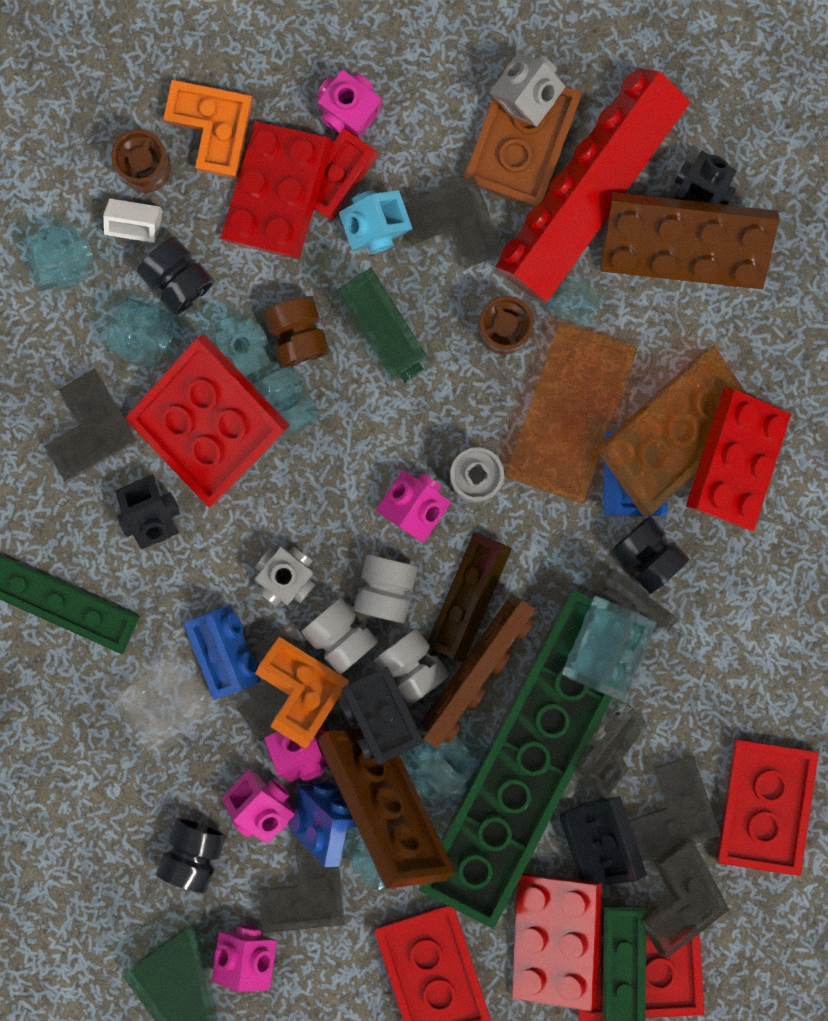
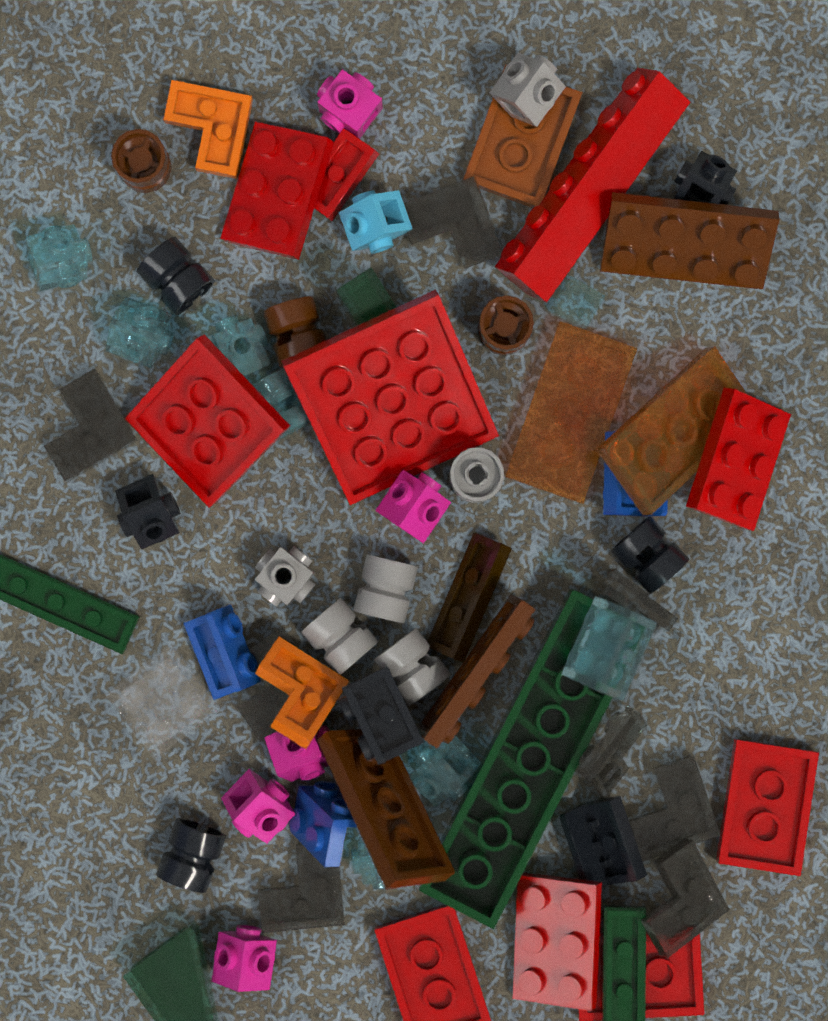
(134, 214): white piece -> none
(391, 397): none -> red plate

